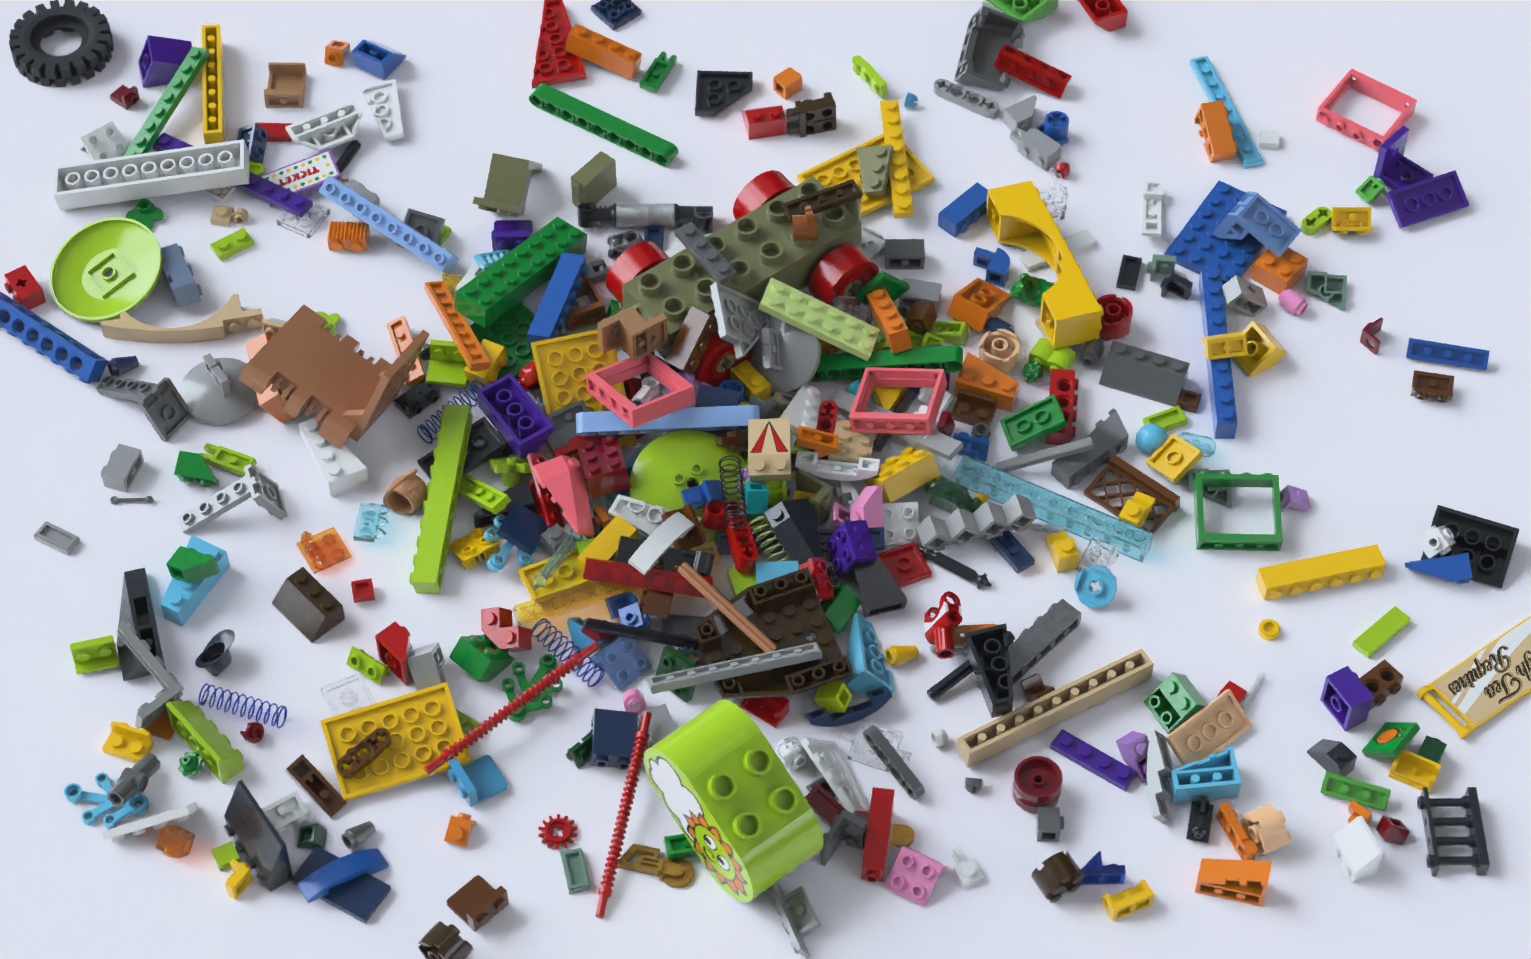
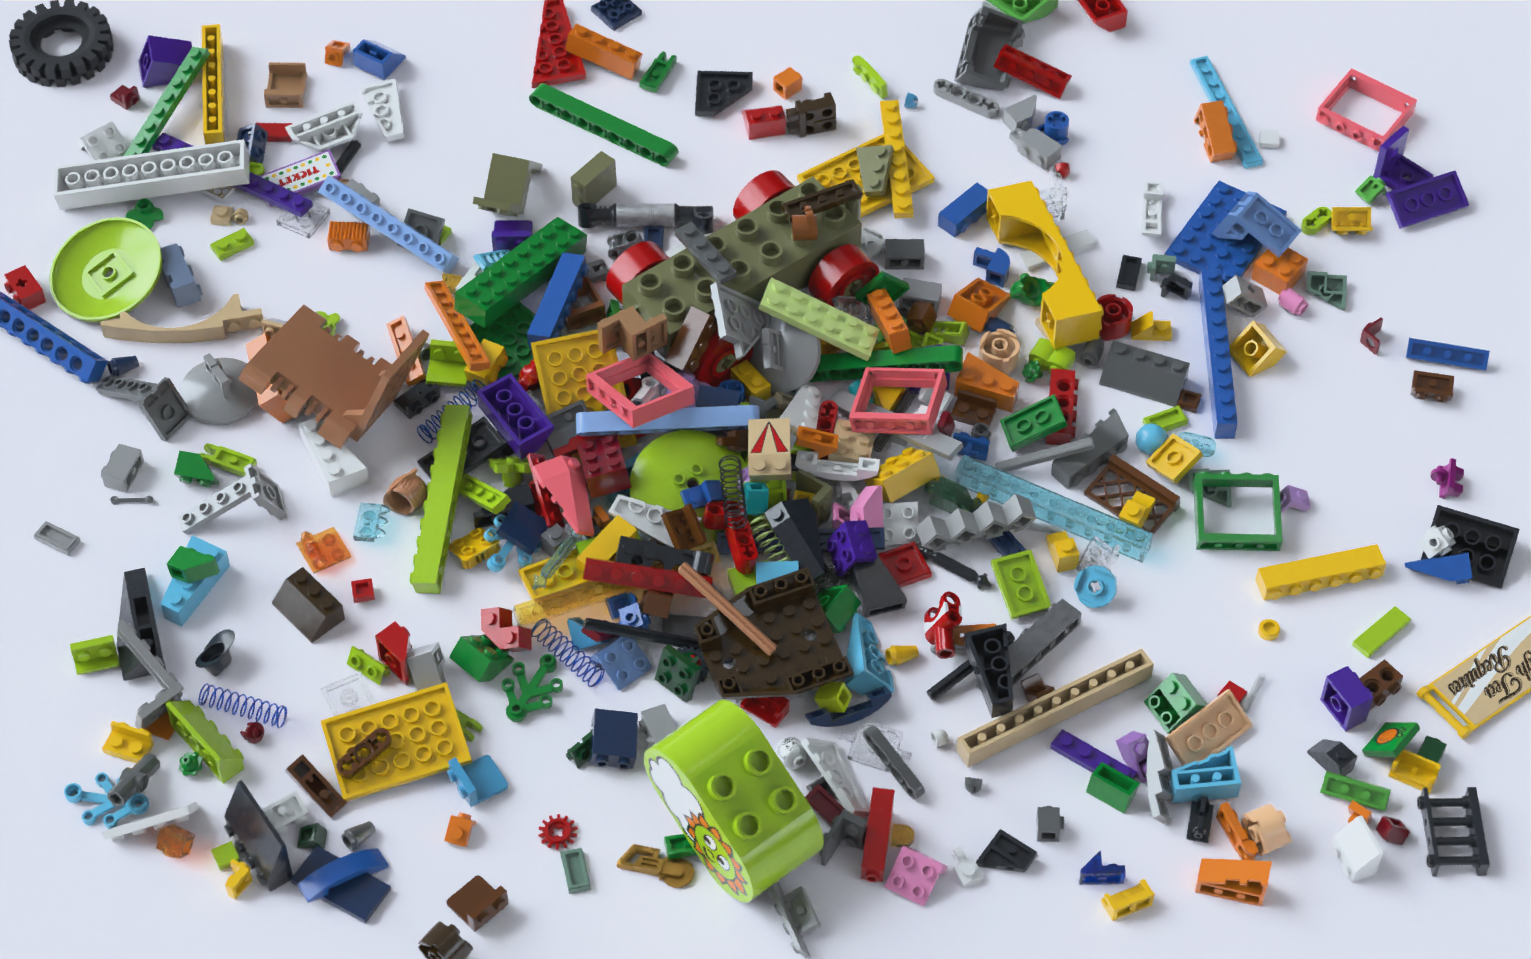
(576, 660): red hose -> none
(605, 891): red hose -> none
(631, 696): bright pink brick -> none
(660, 541): white slope -> none
(734, 668): light grey tile -> none
(820, 576): red bracket -> none
(1006, 853): none -> black wing
(1020, 584): none -> lime plate
(1037, 783): dark red wheel -> none
(1058, 876): dark brown brick -> none
(1112, 787): none -> green brick
(1151, 330): none -> yellow slope
(1224, 345): yellow hinge -> none
(1446, 476): none -> magenta hips

